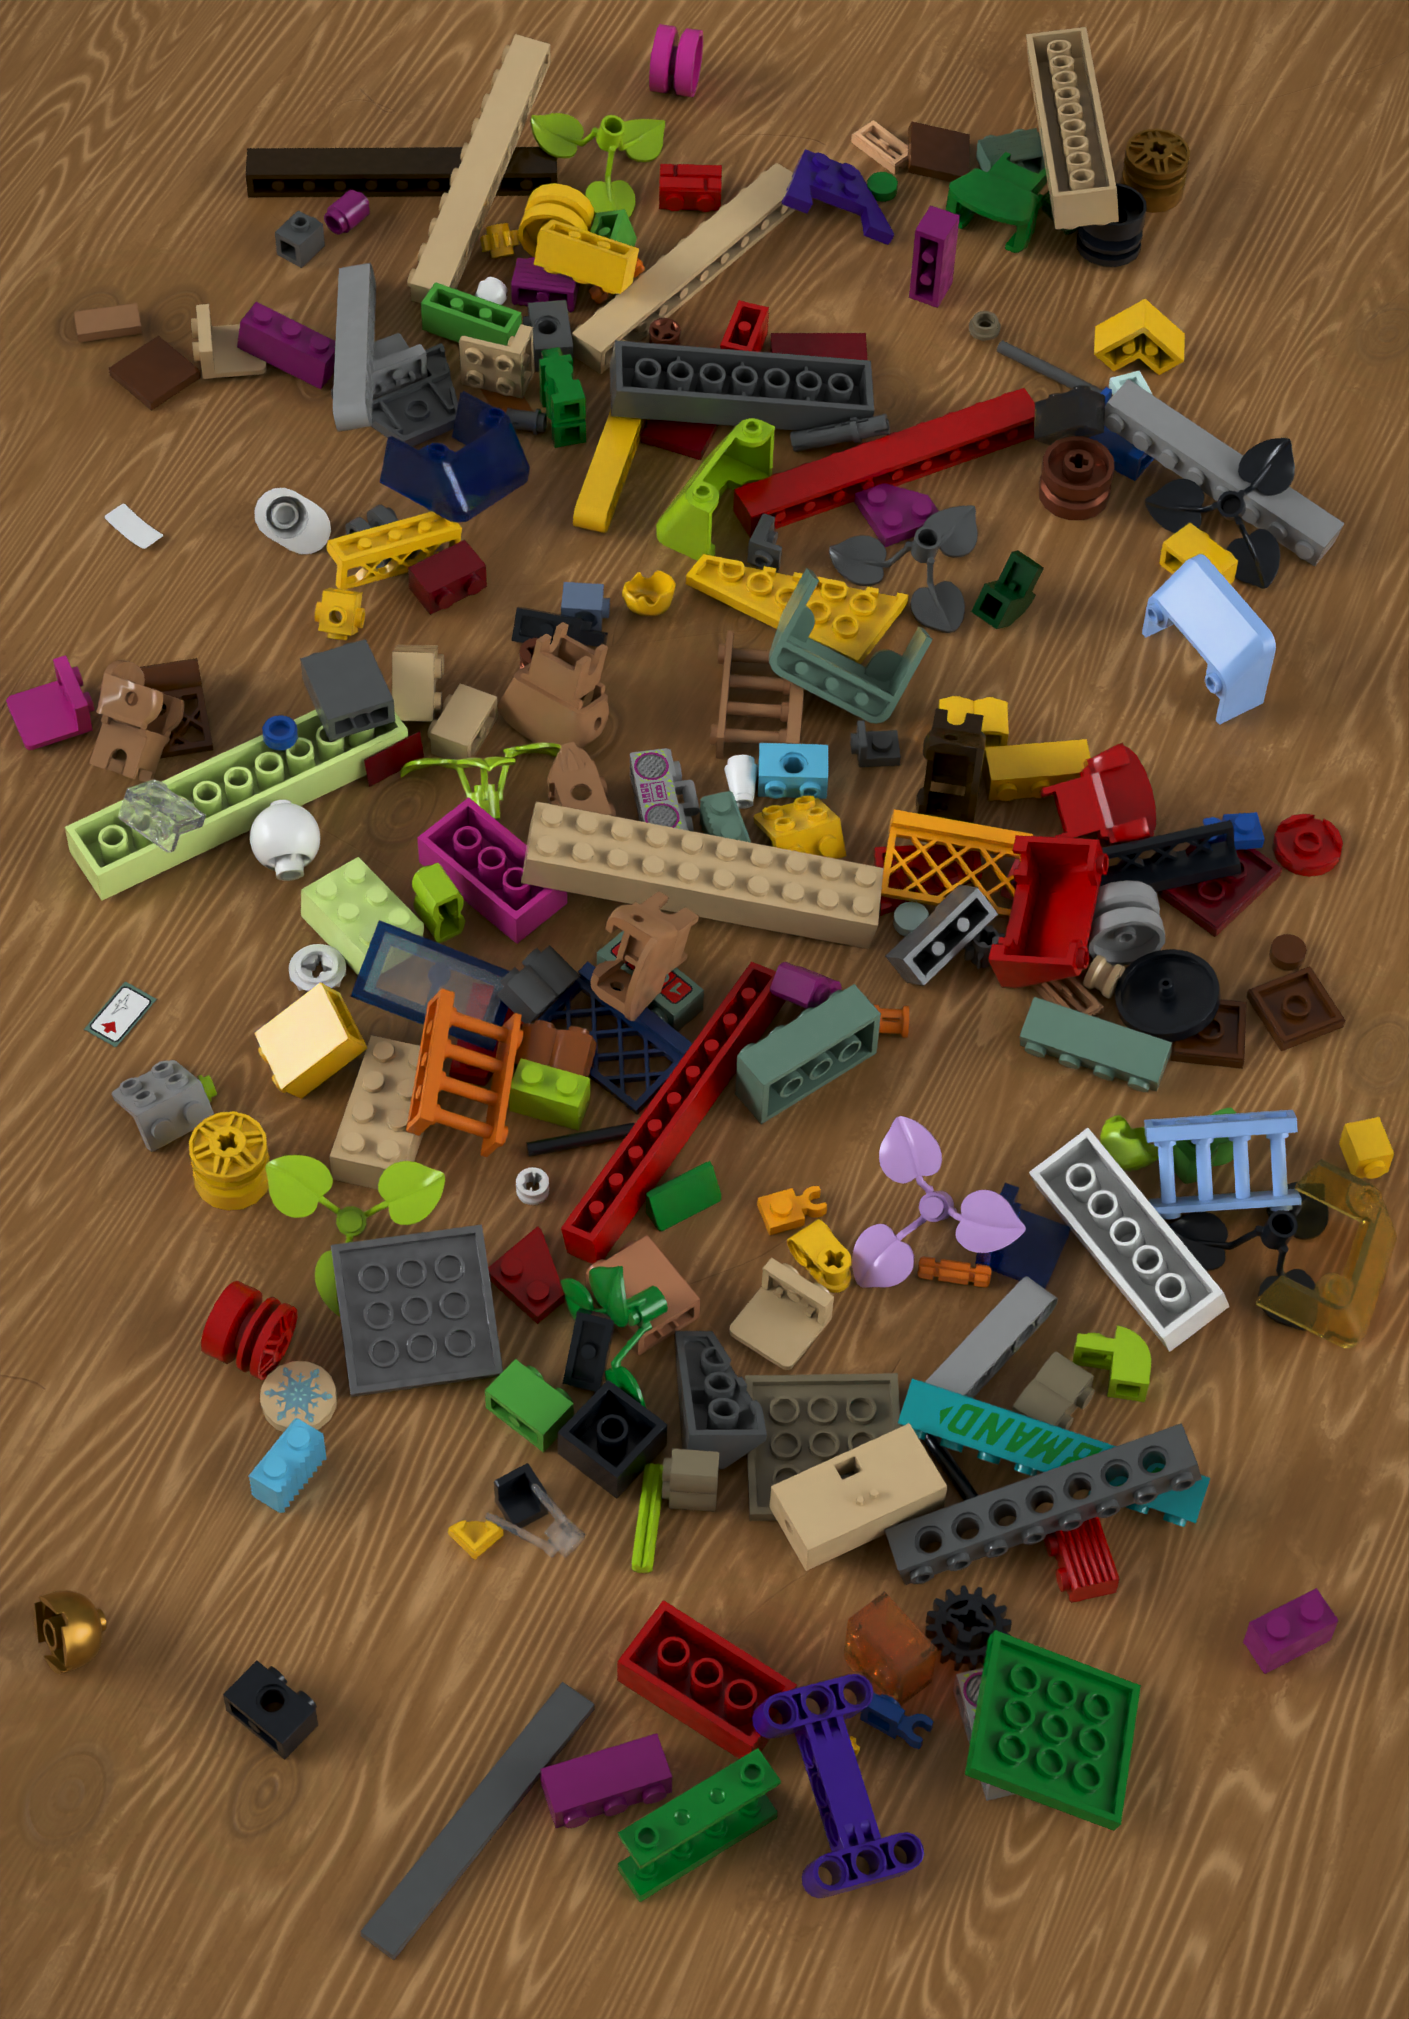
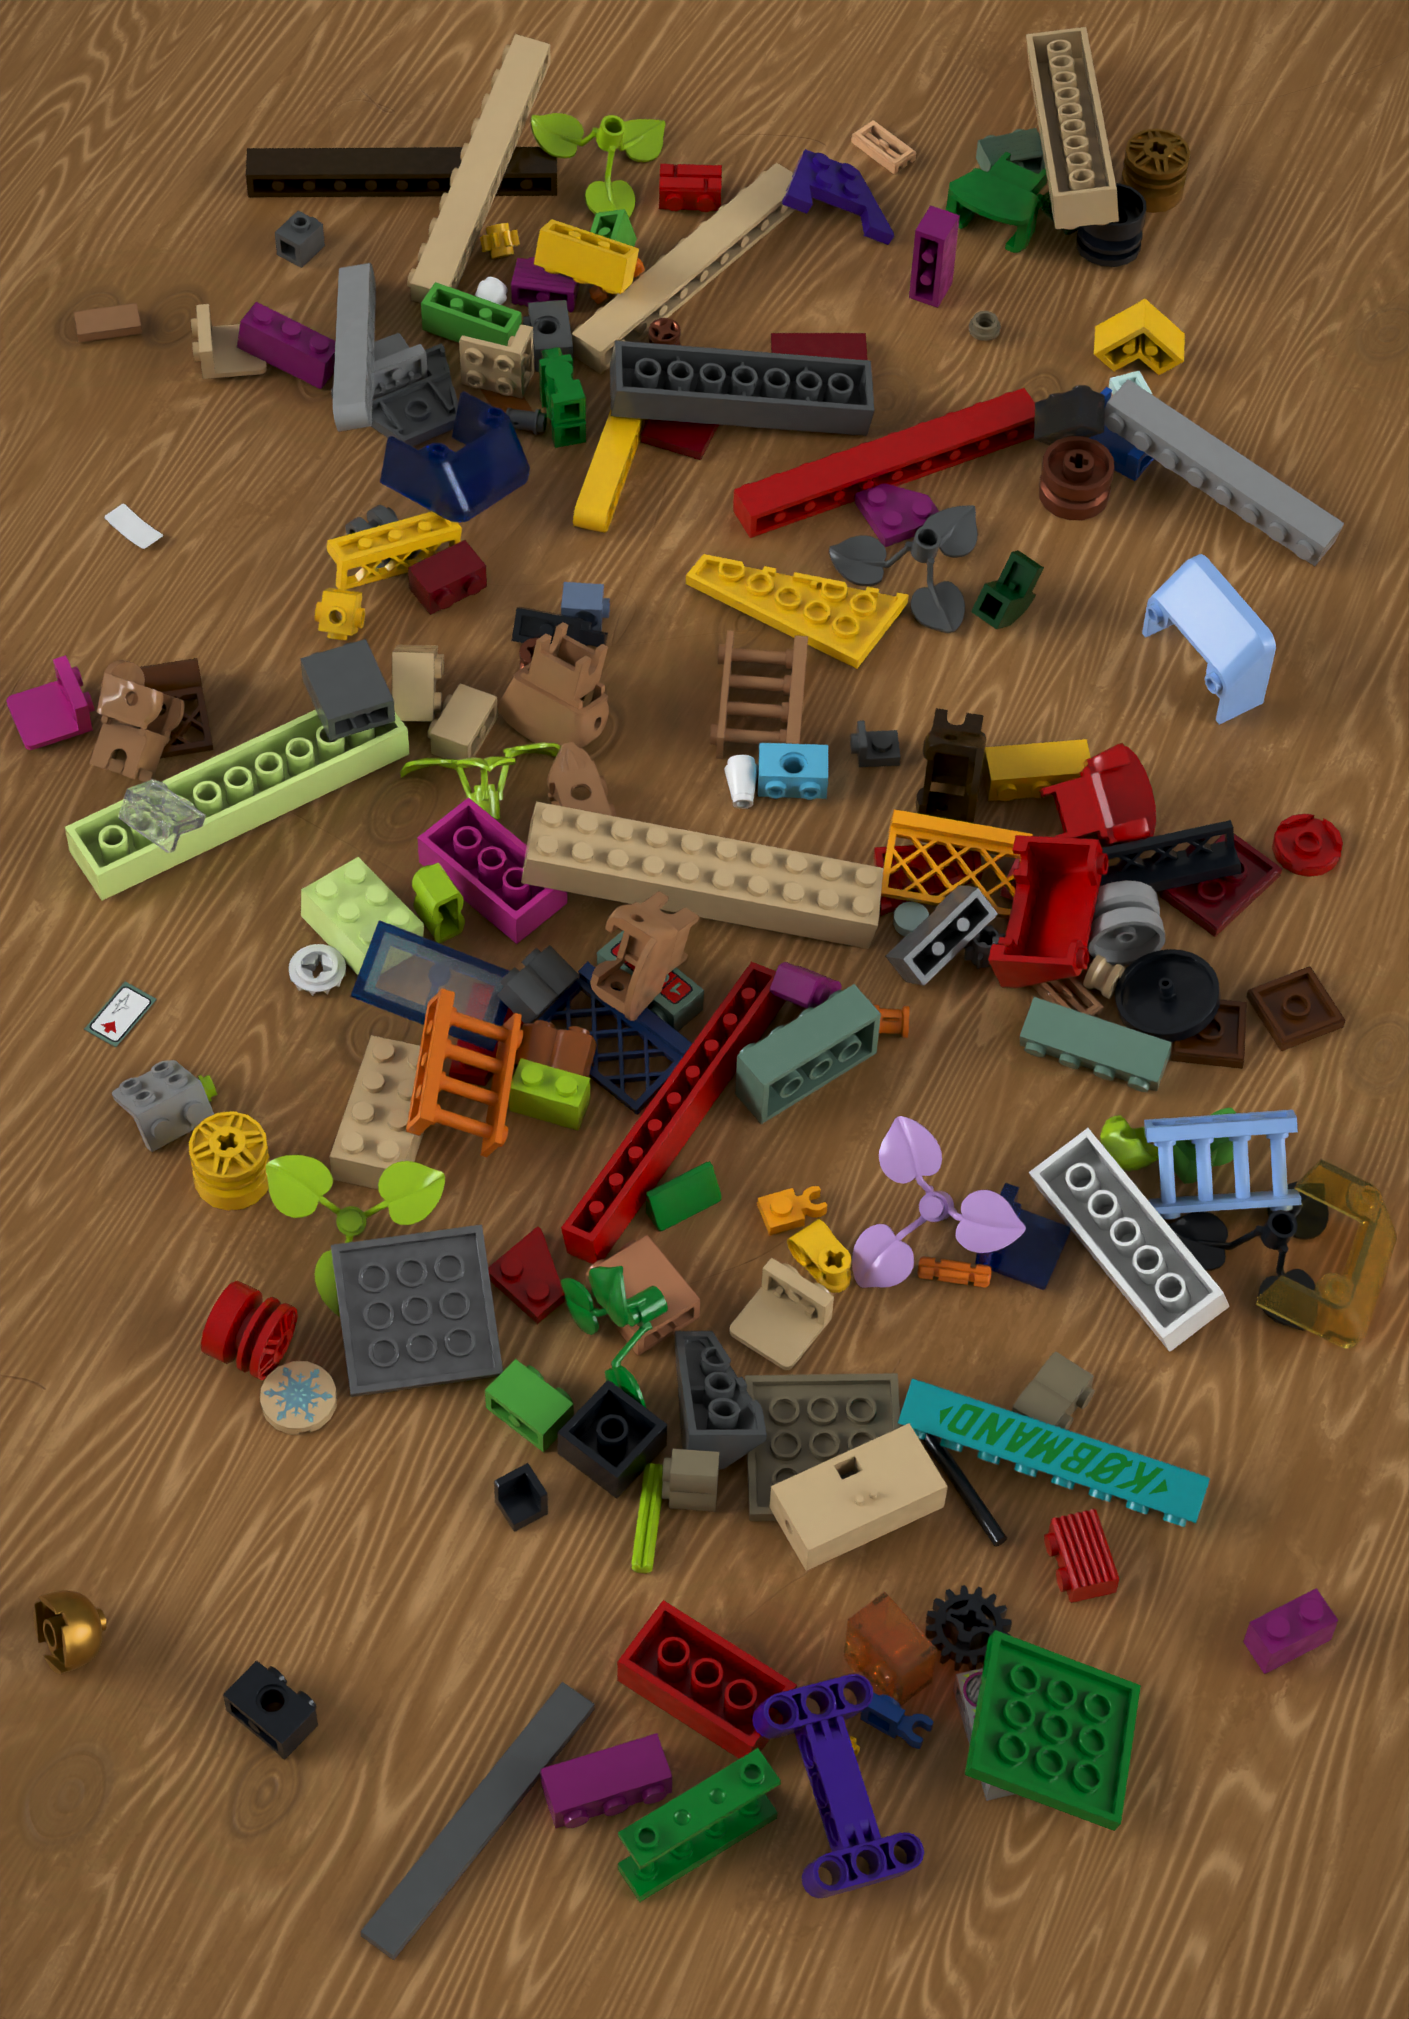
(154, 372): reddish brown tile -> none
(280, 732): blue tile -> none
(285, 839): white brick -> none
(288, 1465): medium azure brick -> none
(292, 521): white piece -> none
(310, 1041): brick -> none
(347, 212): magenta brick -> none
(393, 758): dark red sticker -> none
(475, 1536): yellow tile -> none
(532, 1175): white bush -> none
(555, 203): yellow wheel -> none
(562, 1533): clear plant -> none
(578, 1139): black bar -> none
(589, 1350): black plate -> none
(649, 595): yellow hair -> none
(655, 785): light grey piece -> none
(676, 60): dark pink wheel -> none
(722, 817): sand green brick -> none
(737, 460): lime windscreen -> none
(746, 328): red brick -> none
(762, 544): dark grey bracket -> none
(803, 827): yellow bracket -> none
(848, 431): dark grey pin -> none
(861, 690): sand green windscreen -> none
(882, 186): green tile -> none
(938, 152): reddish brown tile -> none
(994, 720): yellow brick -> none
(995, 1339): light grey beam -> none
(1042, 366): dark grey bar -> none
(1054, 1487): dark grey brick -> none
(1123, 1355): lime brick -> none
(1191, 542): yellow brick -> none
(1246, 828): blue plate -> none
(1265, 466): black plant -> none
(1287, 952): reddish brown tile -> none
(1366, 1148): yellow brick -> none

